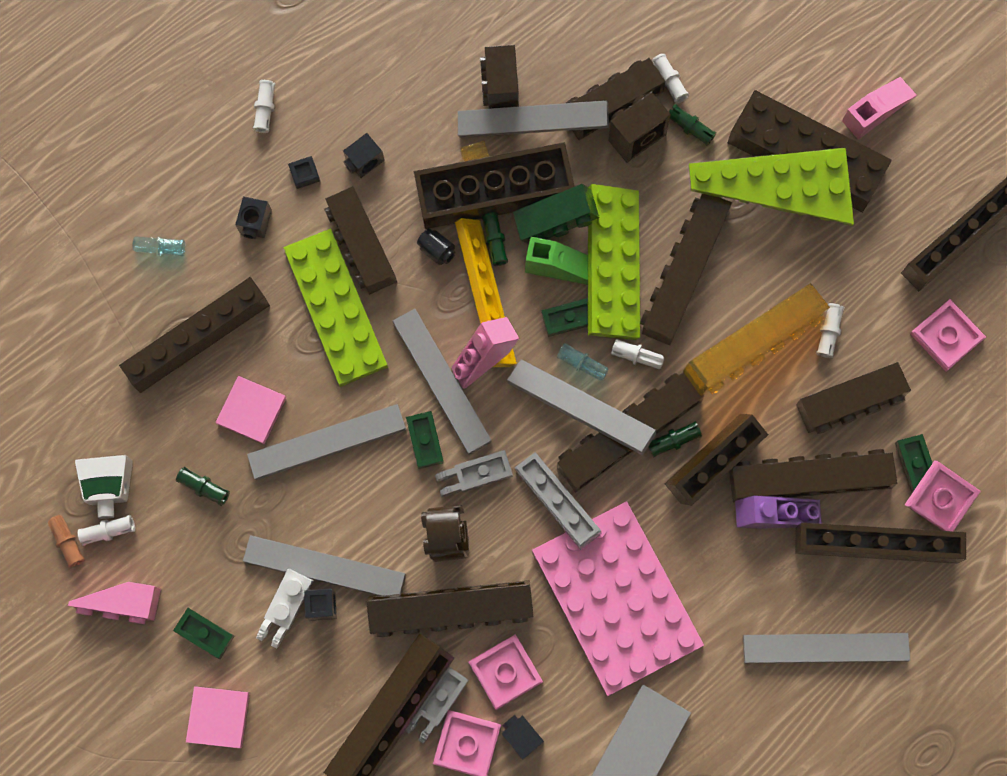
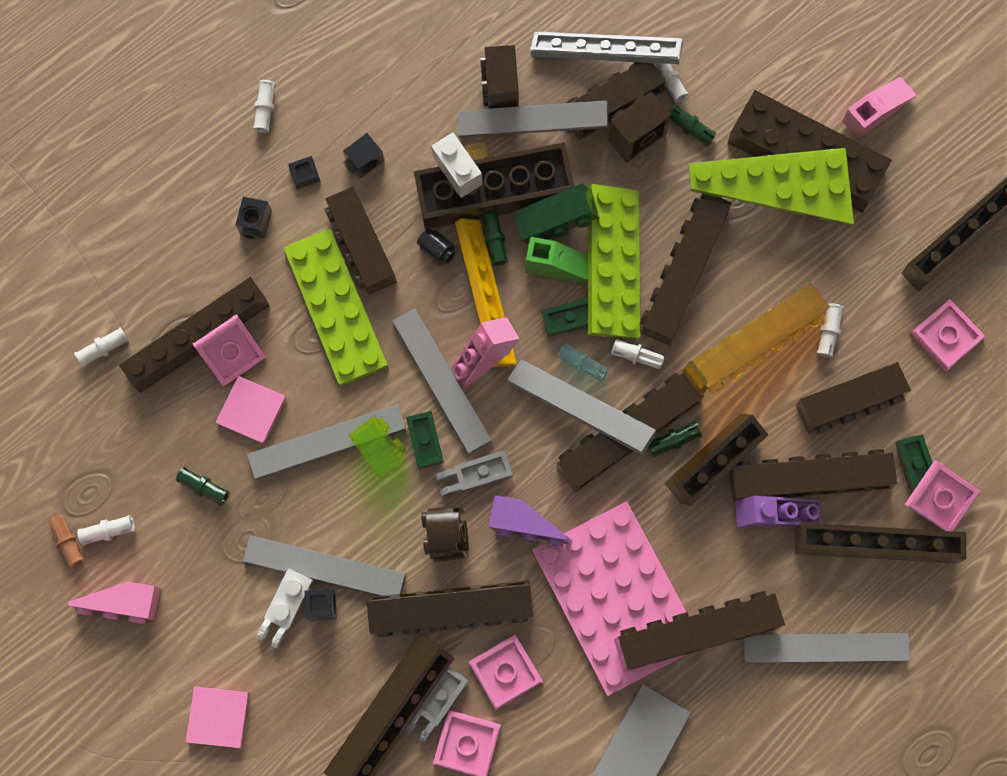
(101, 347): none -> white pin
(104, 482): white torso -> none
(159, 245): clear light blue axle -> none
(203, 633): dark green plate -> none
(229, 350): none -> bright pink tile
(377, 445): none -> clear neon green brick
(457, 165): none -> white brick
(515, 517): none -> medium lavender slope
(521, 736): black brick -> none
(558, 501): light grey tile -> none
(606, 47): none -> light grey tile
(698, 632): none -> dark brown brick

